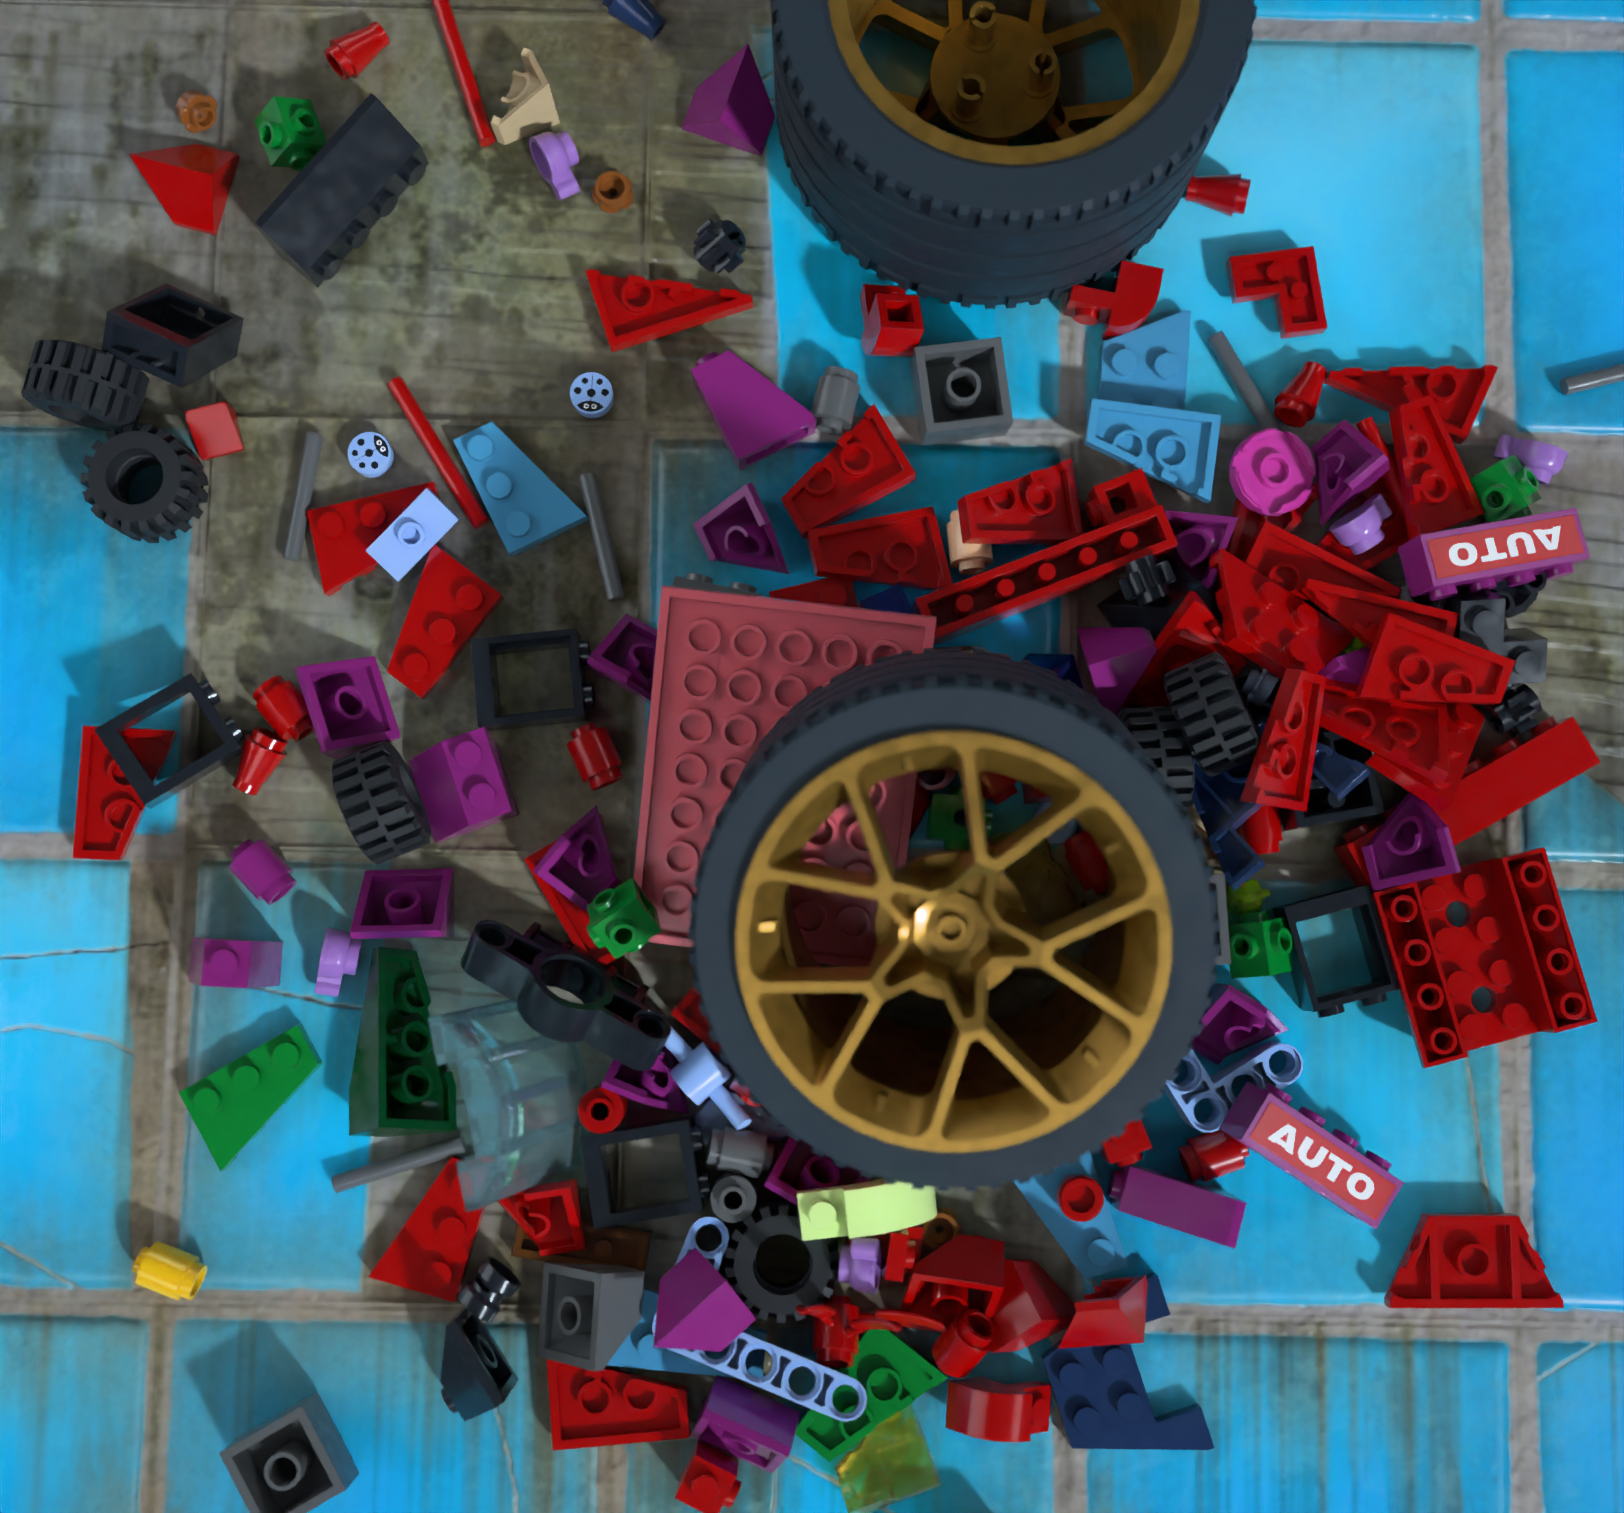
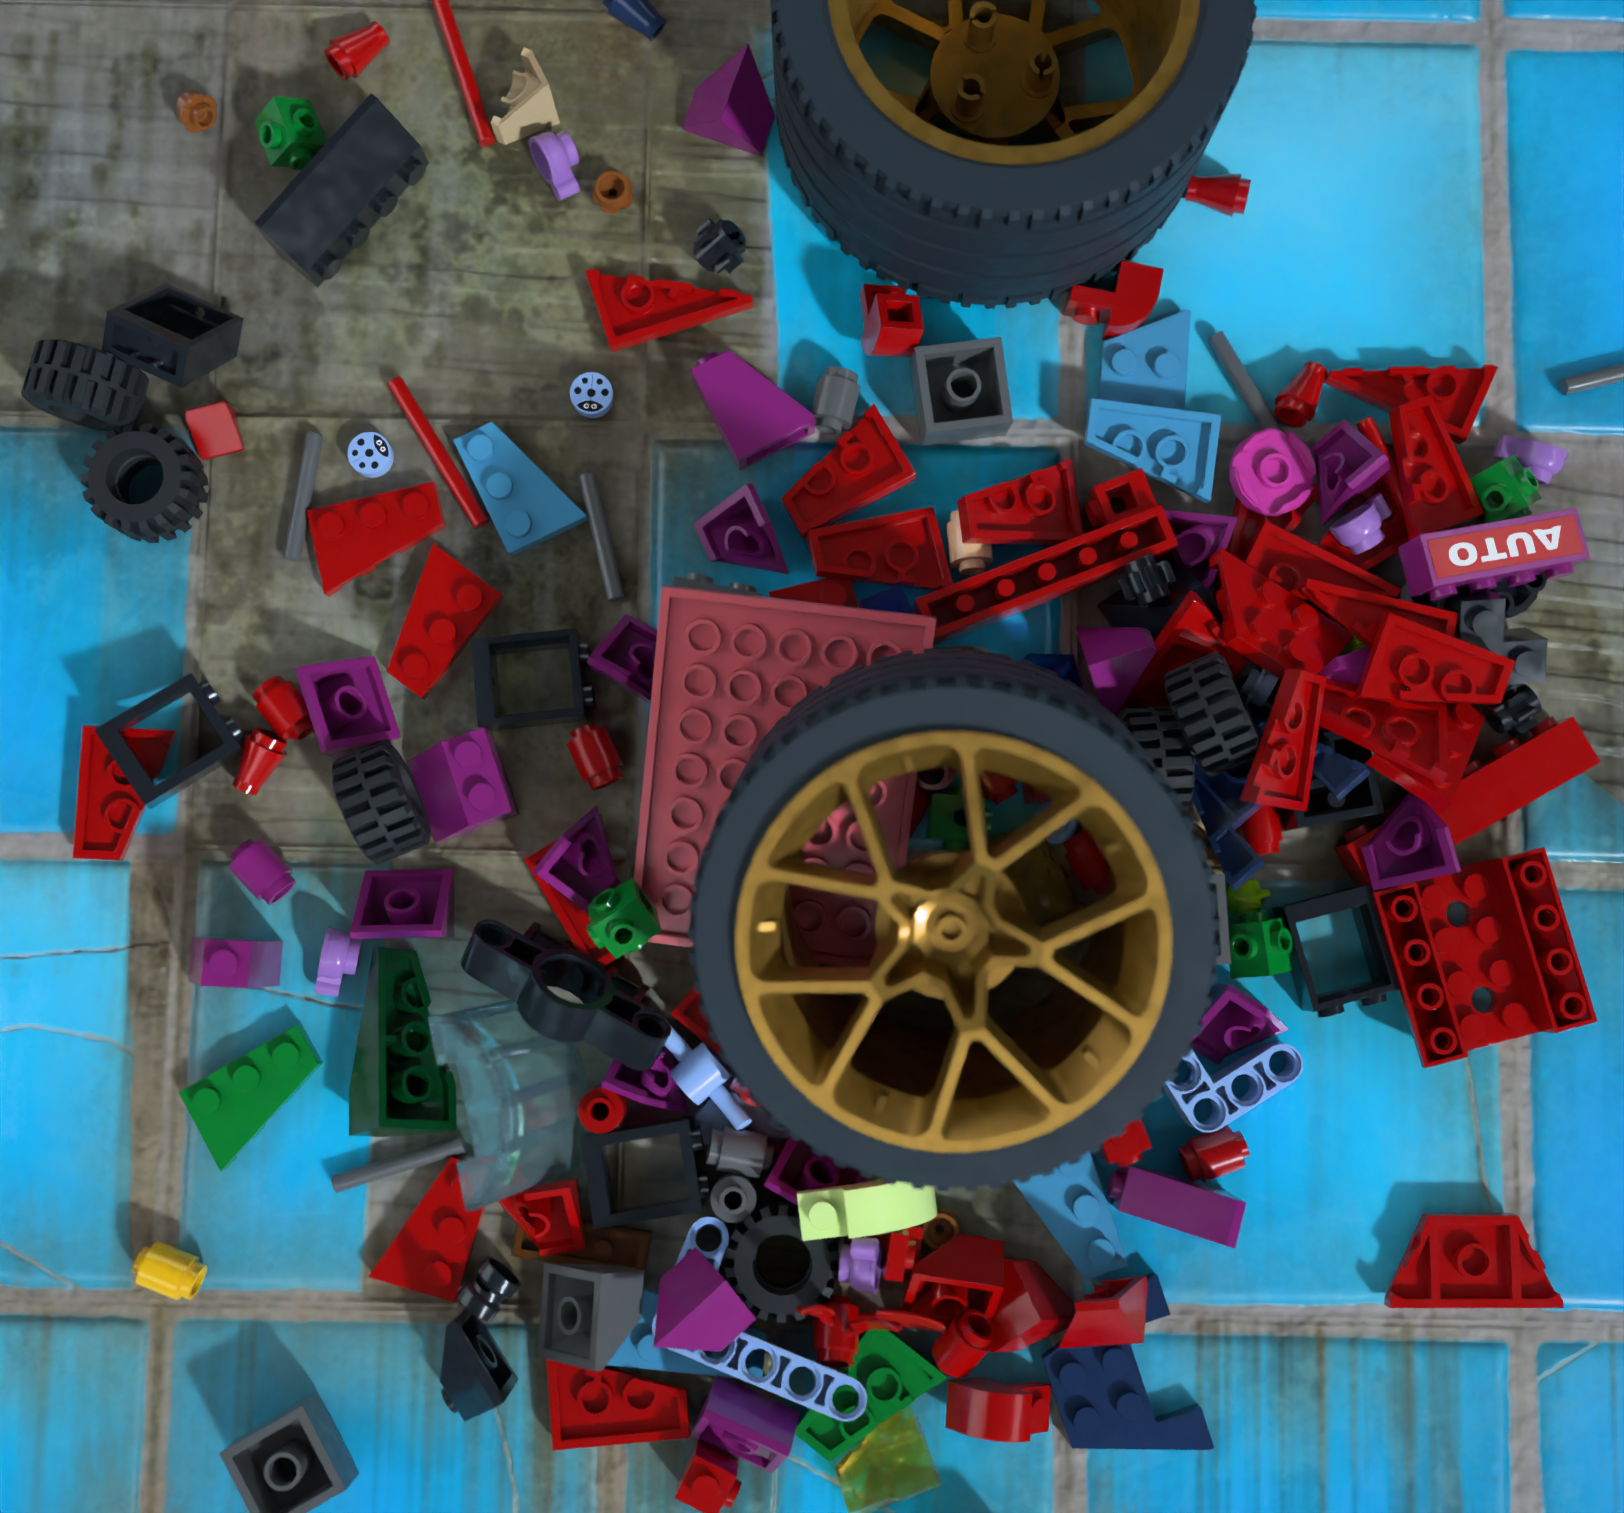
(190, 183): red slope -> none
(412, 534): light blue plate -> none
(1079, 1197): red tile -> none
(1287, 277): red plate -> none
(1312, 1154): brick -> none

